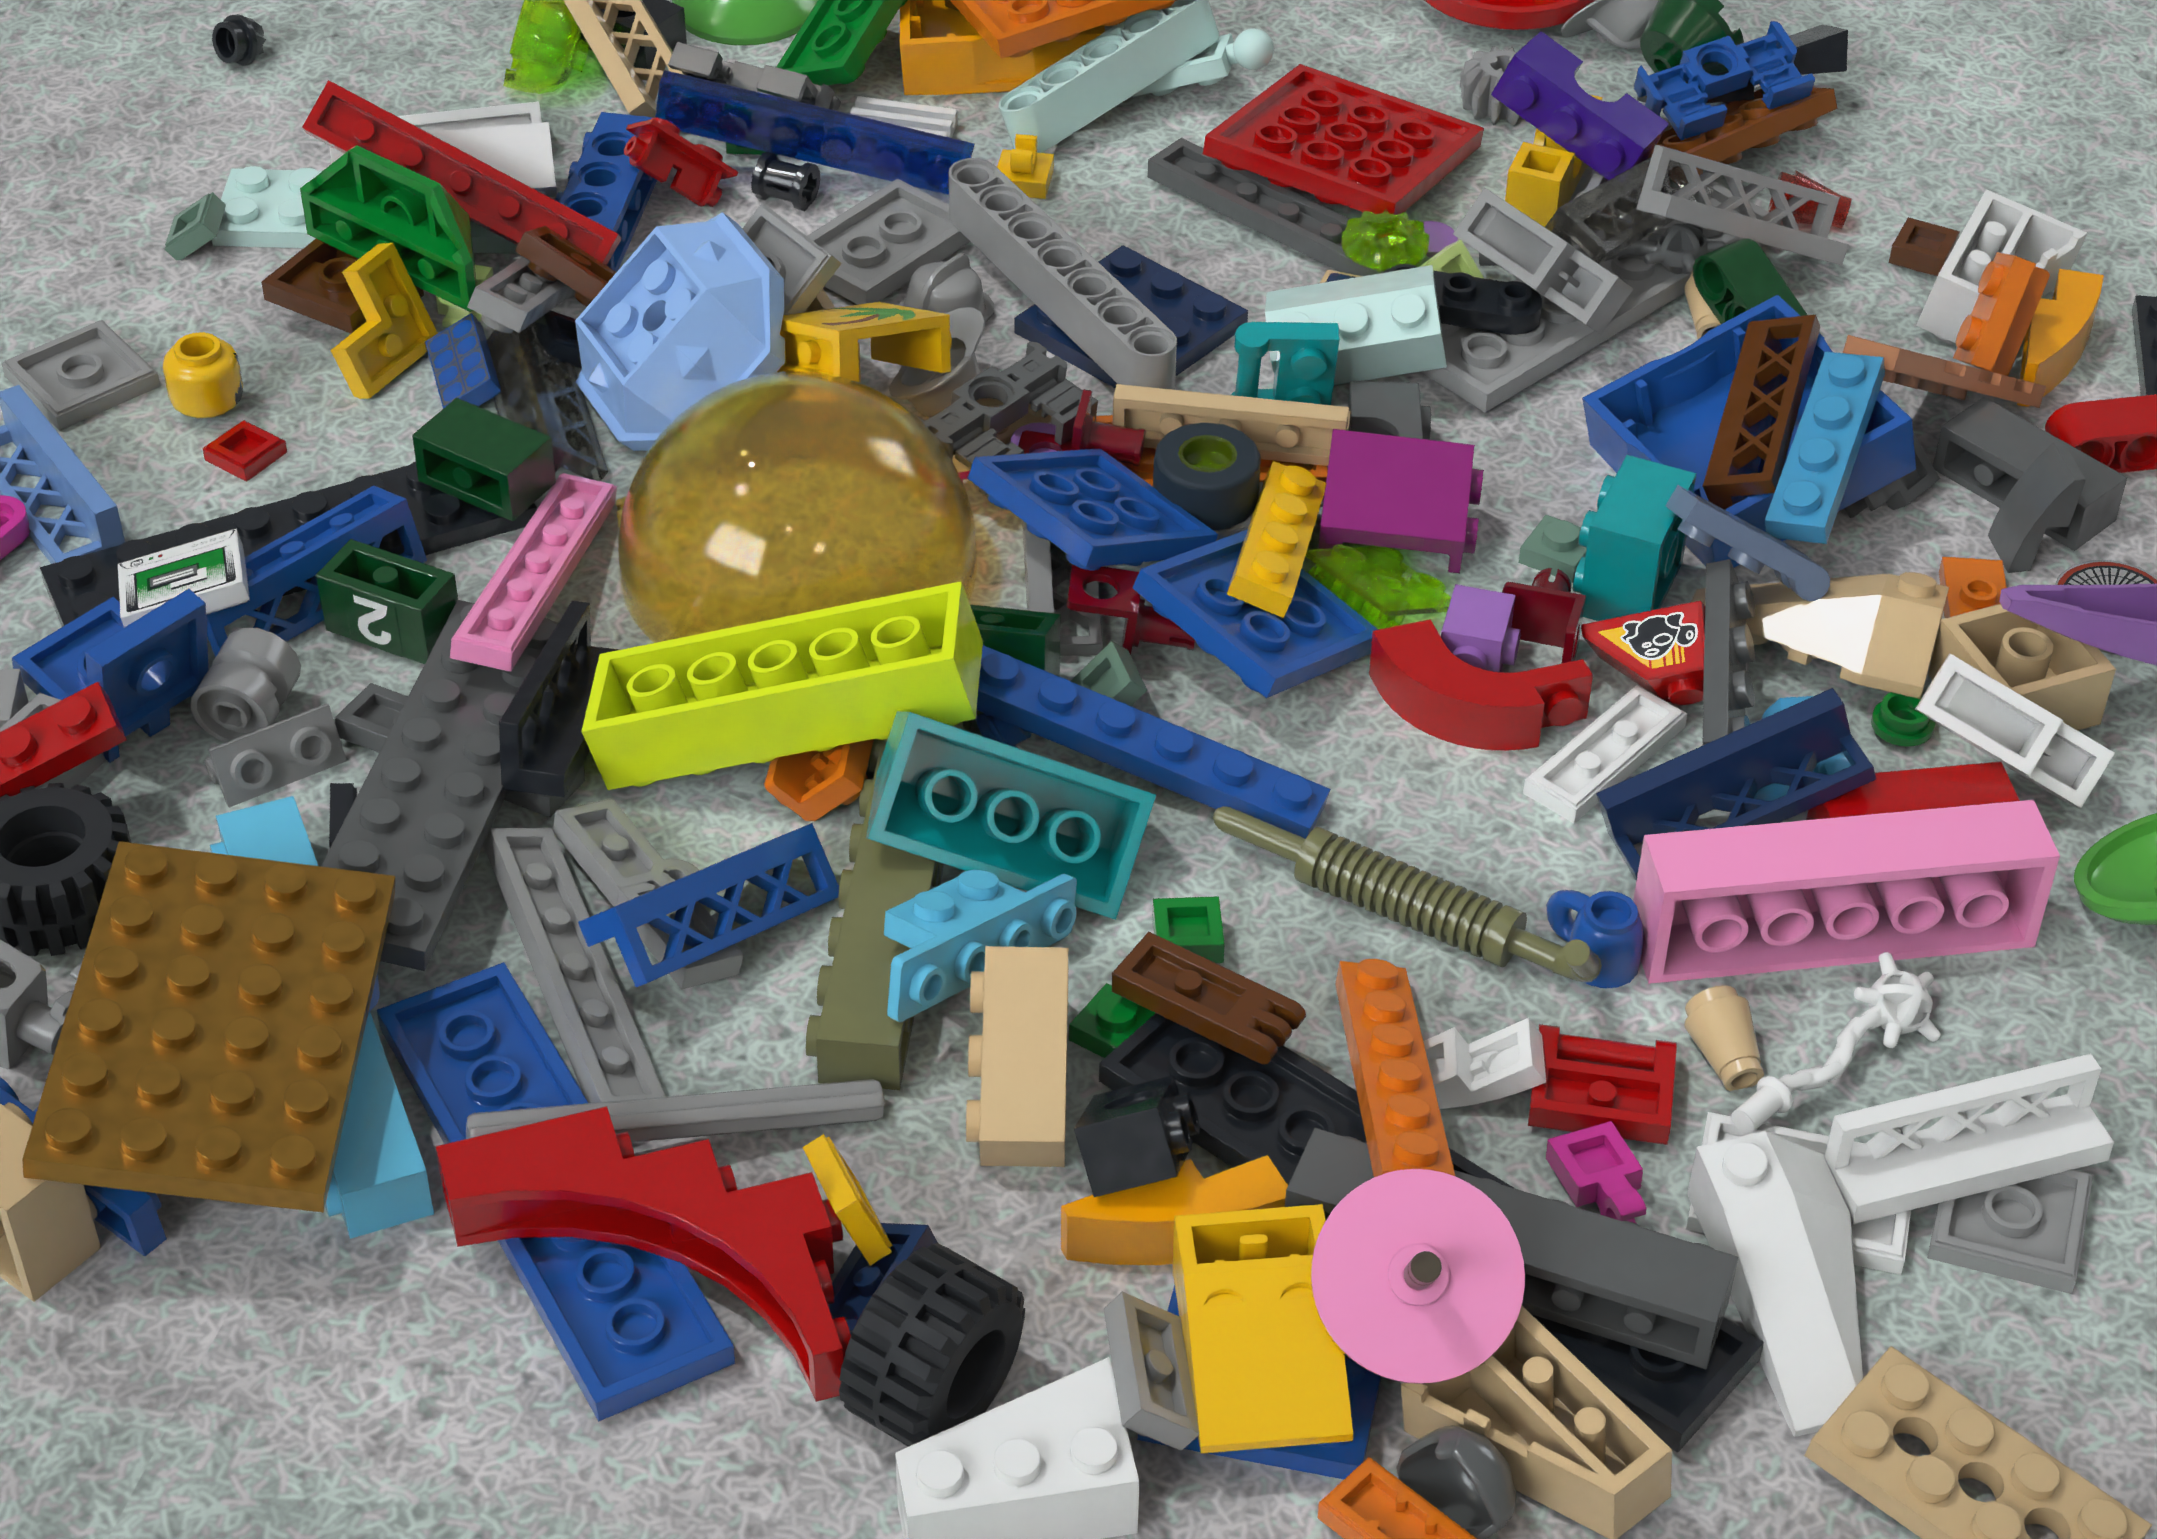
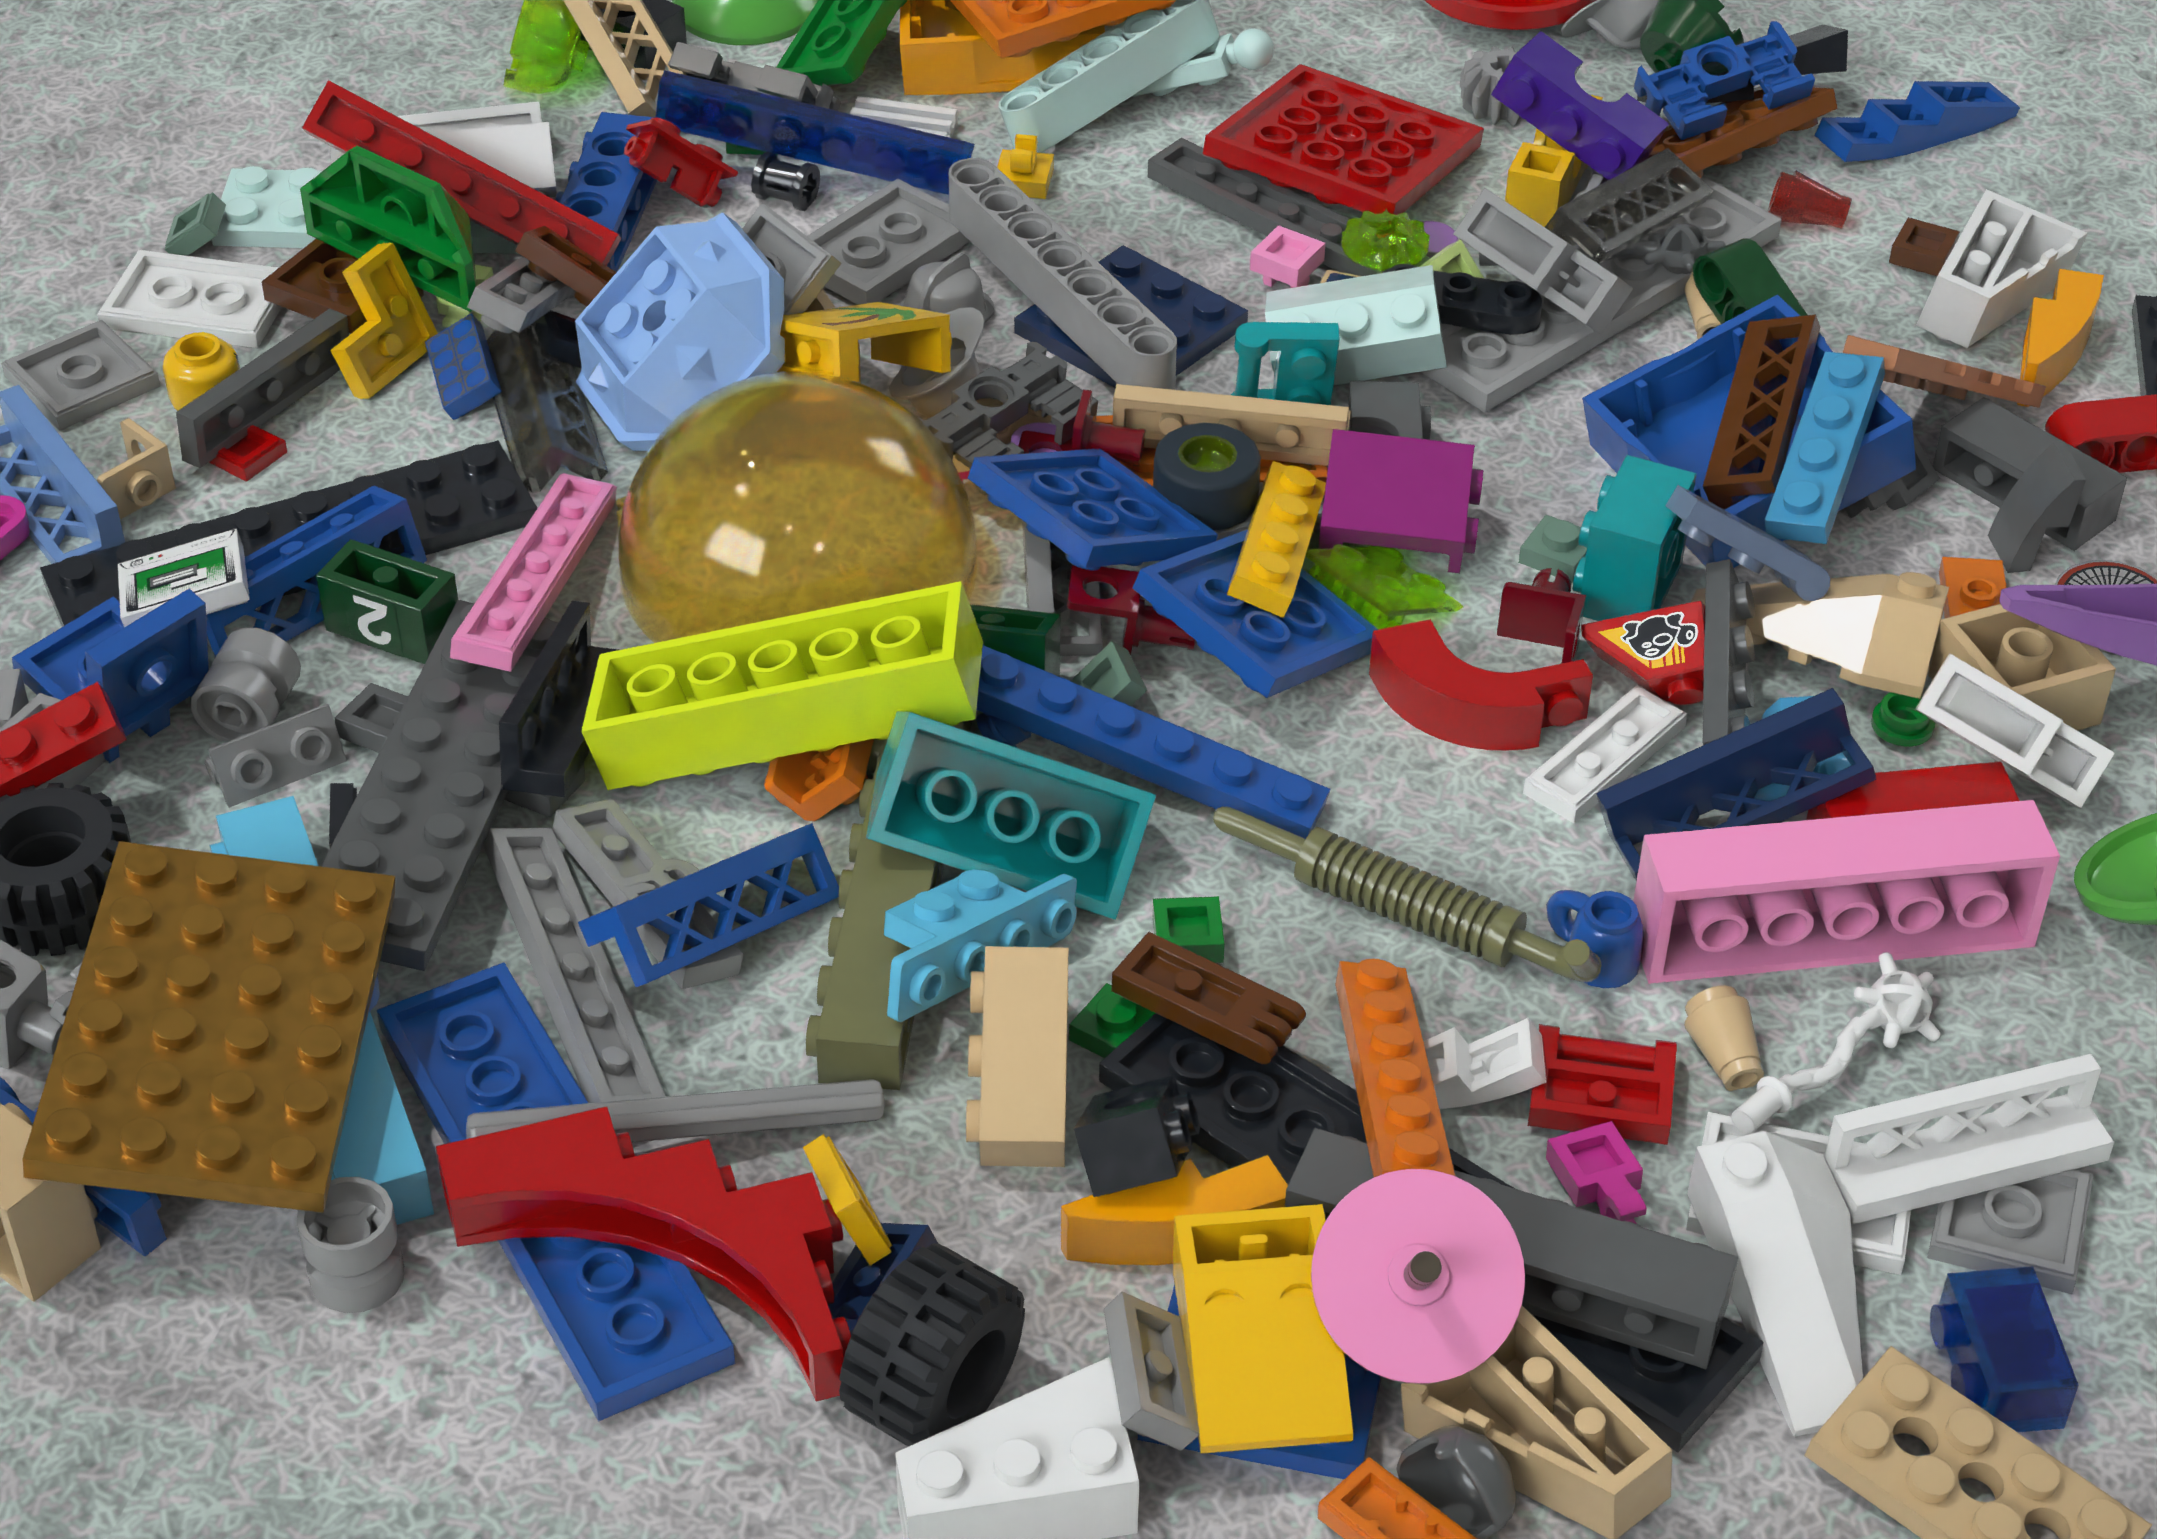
(144, 474): none -> tan bracket
(191, 295): none -> white tile
(238, 40): black plate -> none
(260, 389): none -> dark grey plate
(352, 1247): none -> light grey wheel
(484, 459): dark green brick -> none
(1287, 257): none -> bright pink tile
(1481, 628): medium lavender brick -> none
(1743, 224): light grey fence -> none
(1928, 117): none -> blue slope
(2002, 313): orange bracket -> none
(2005, 1347): none -> clear blue brick

